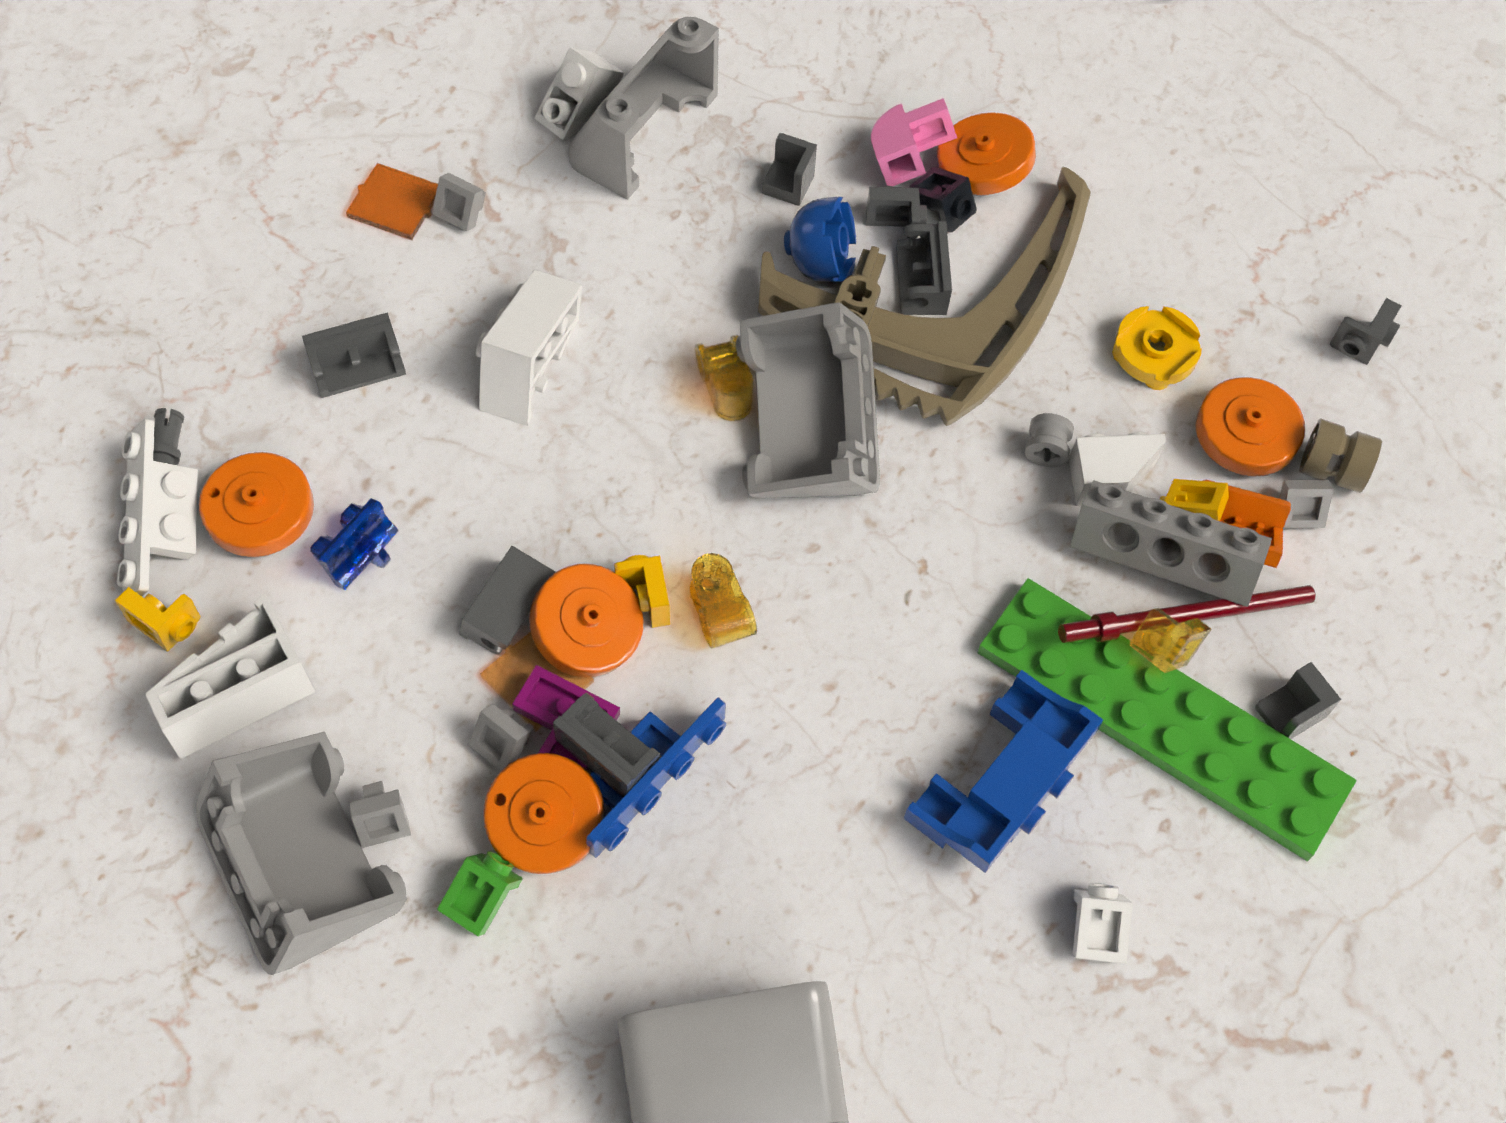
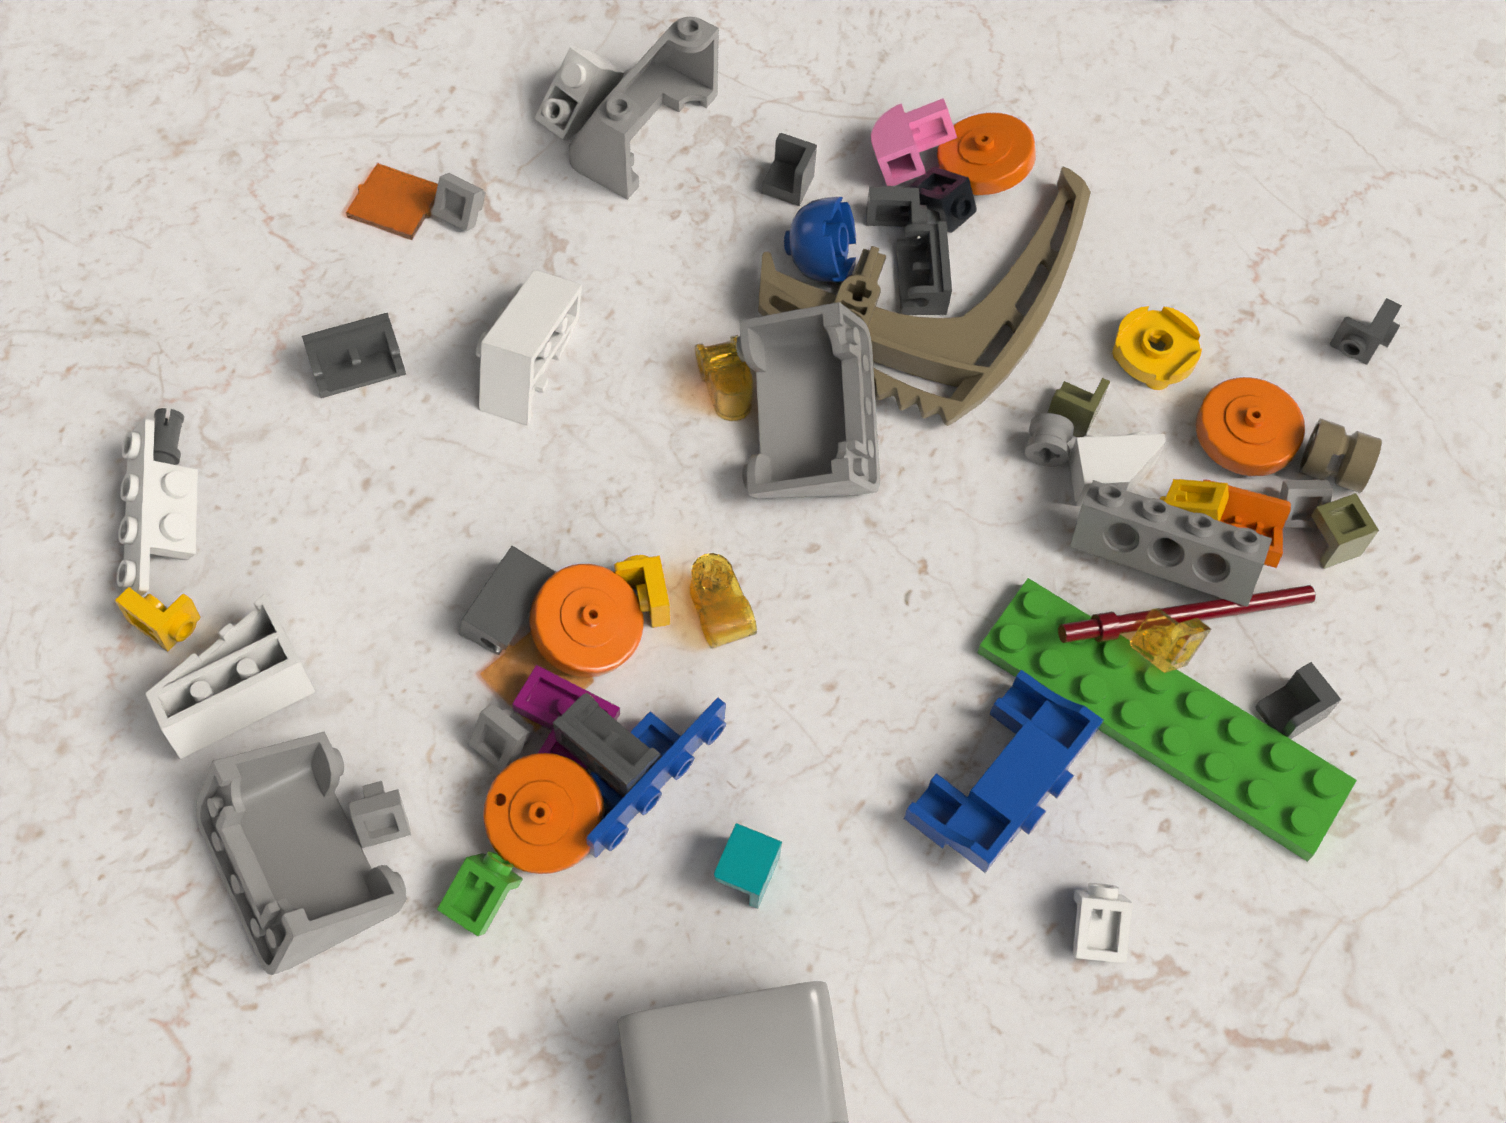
(256, 504): orange wheel -> none
(357, 545): clear blue hips -> none
(748, 862): none -> teal panel
(1078, 405): none -> olive panel
(1345, 528): none -> olive panel

